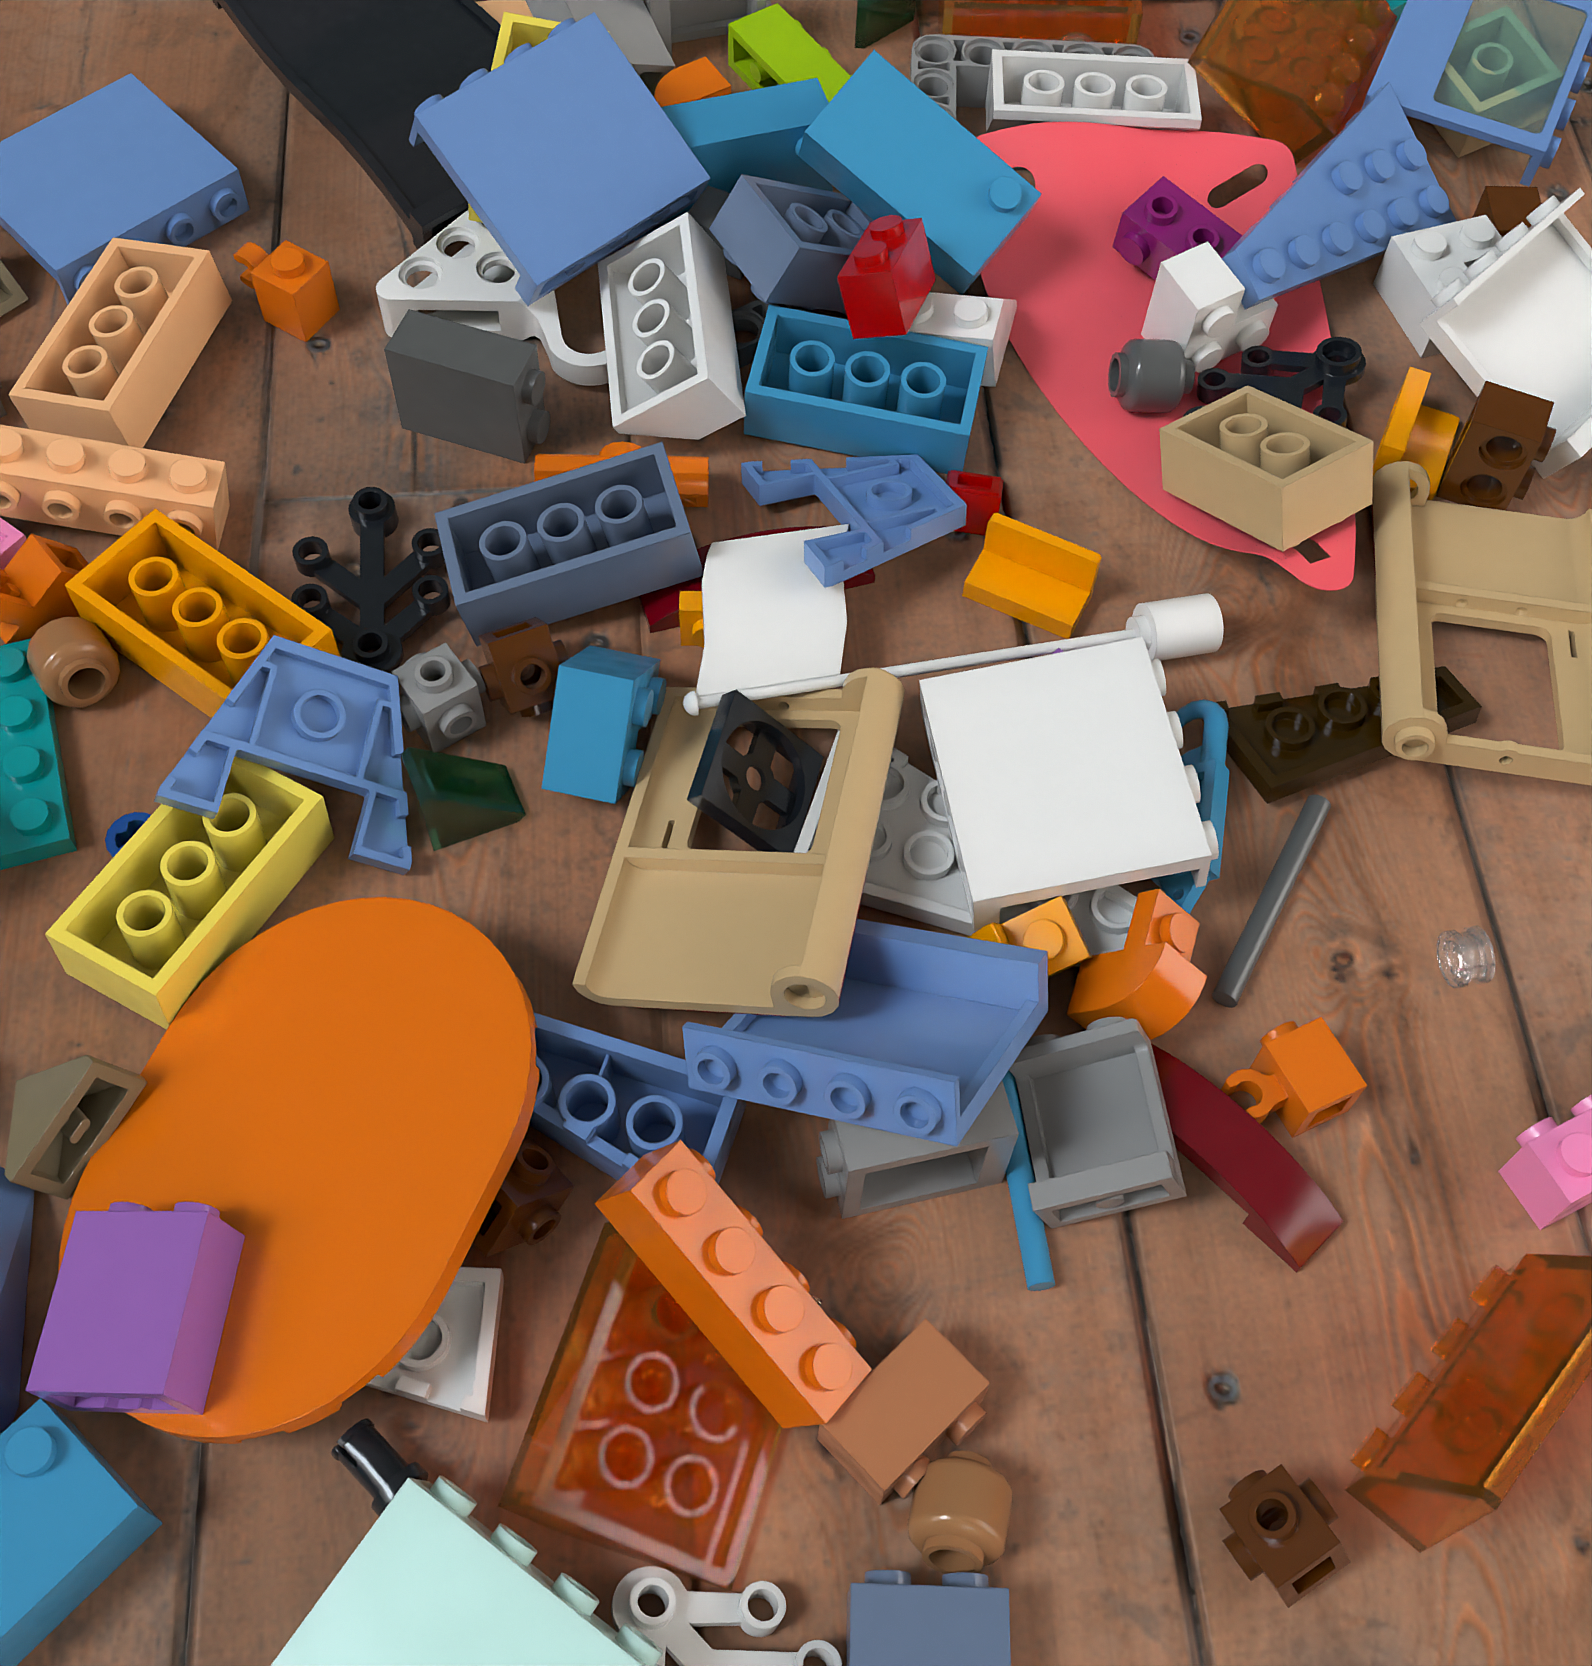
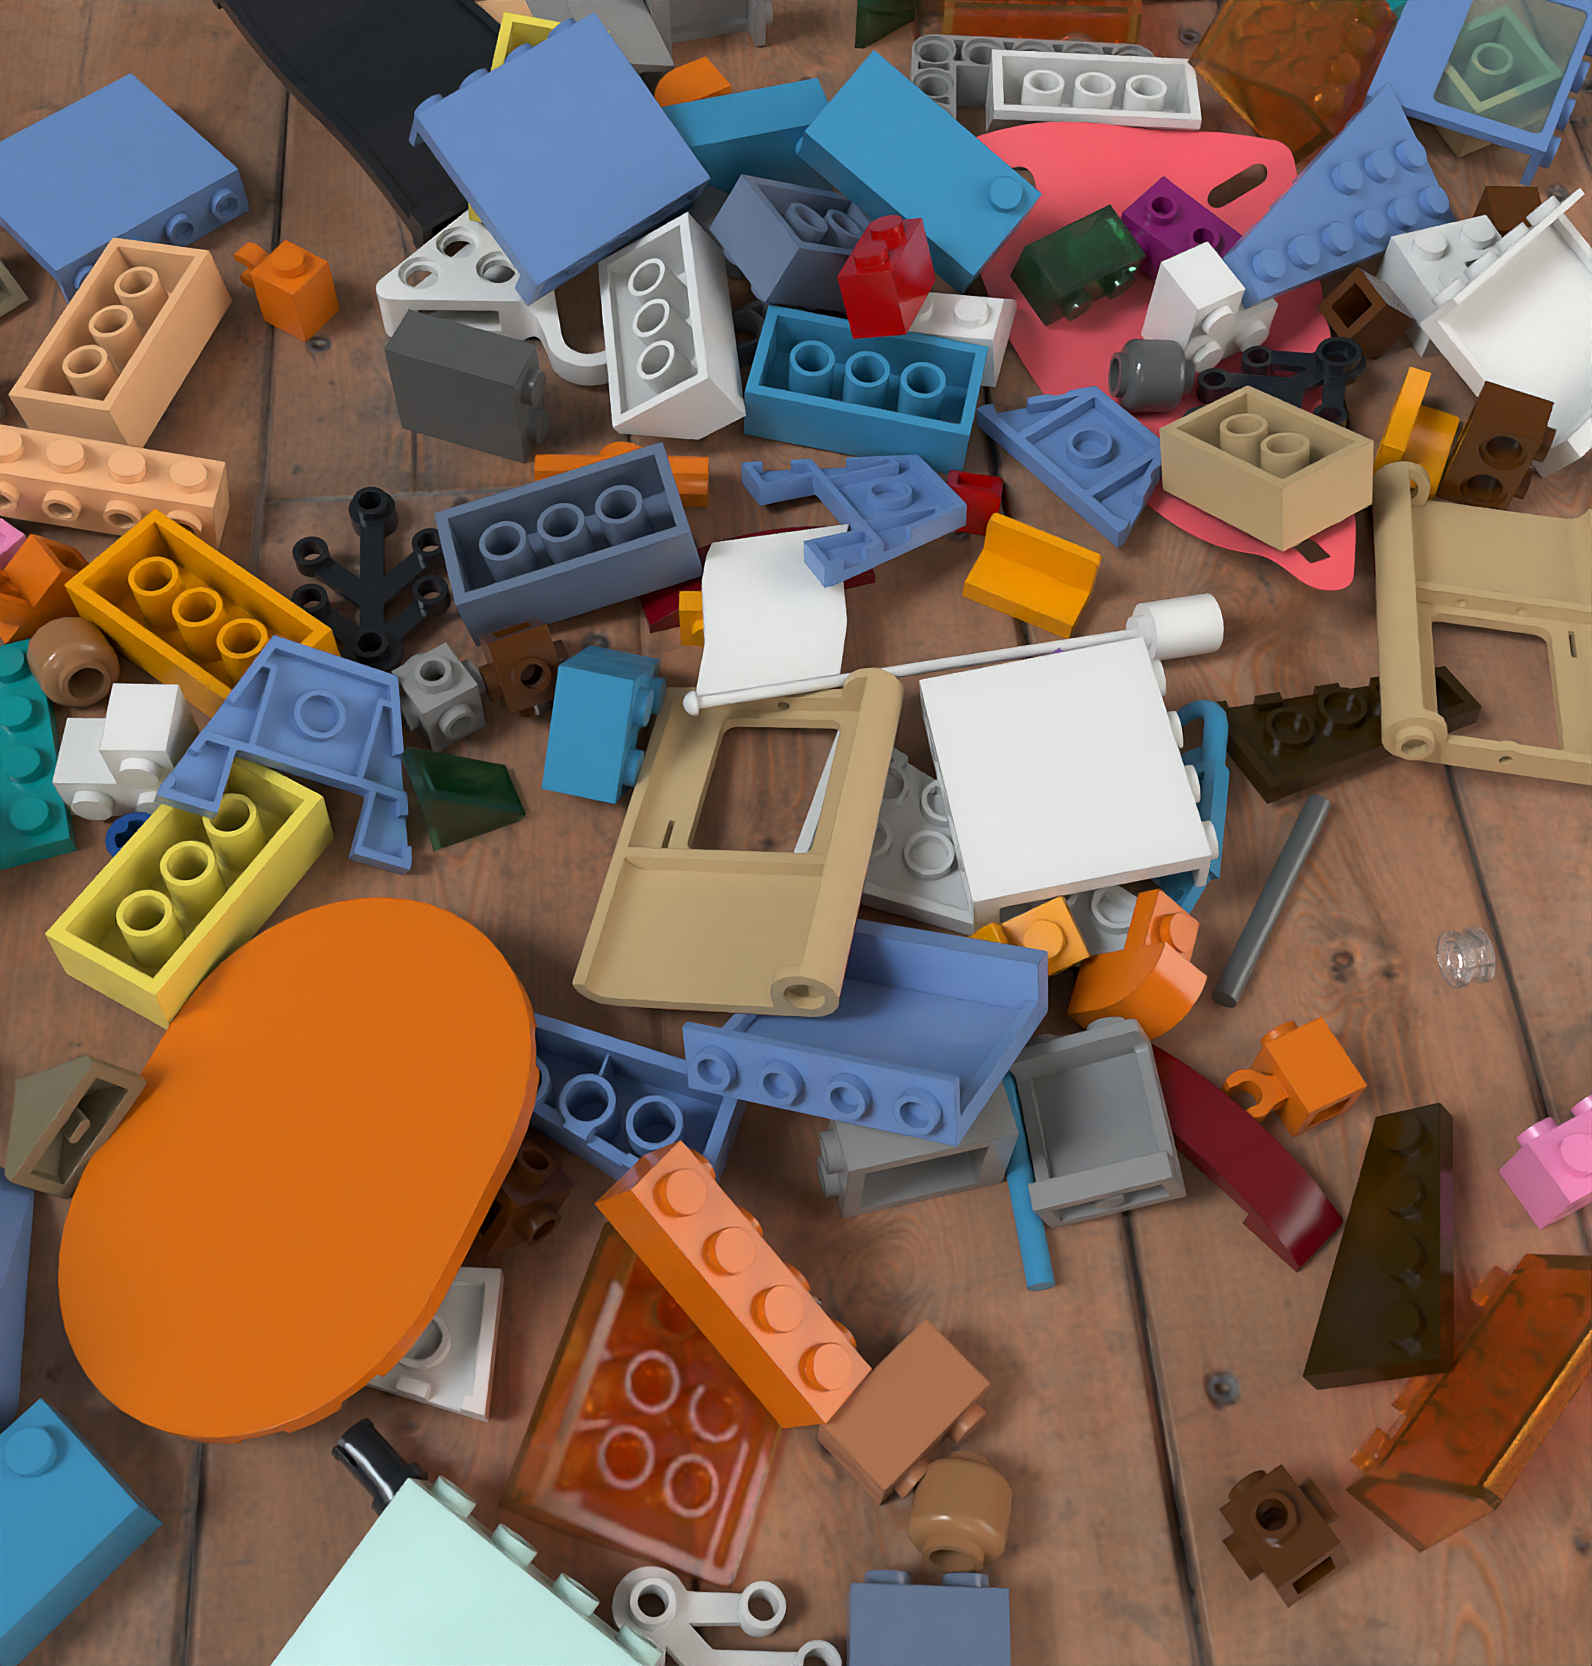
(123, 759): none -> white brick
(138, 1310): medium lavender brick -> none
(719, 758): black piece -> none
(776, 50): lime brick -> none
(1078, 266): none -> clear green brick
(1084, 453): none -> medium blue wing
(1367, 313): none -> reddish brown brick
(1394, 1269): none -> dark brown wing

